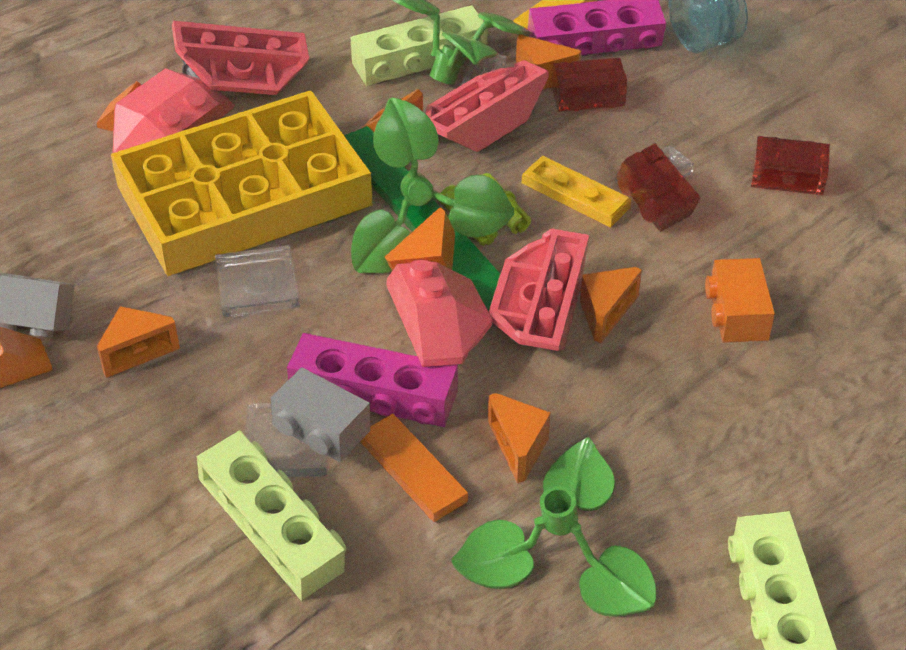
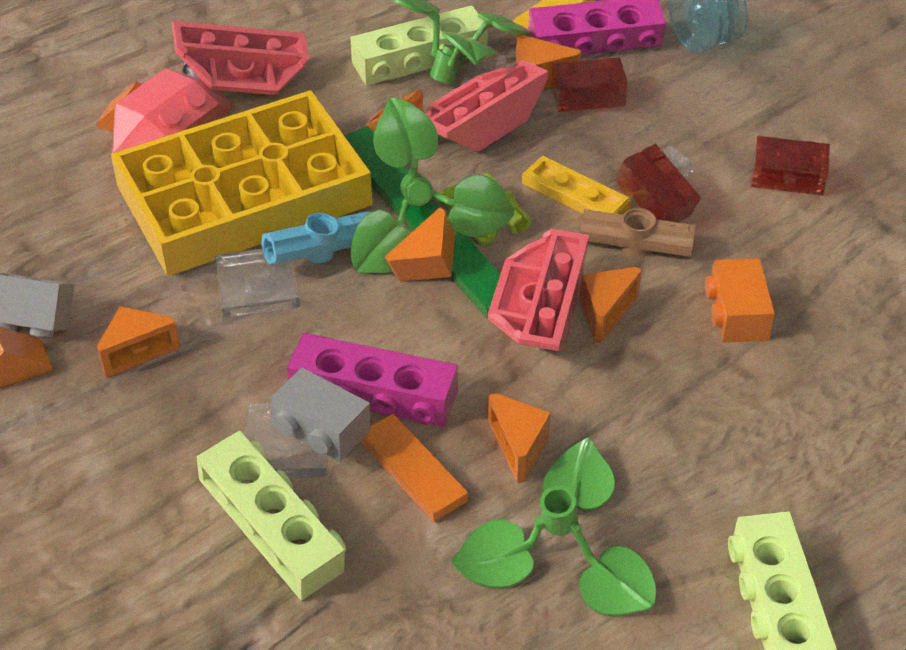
(311, 241): none -> medium azure piece
(438, 311): coral wedge -> none
(638, 232): none -> medium nougat piece

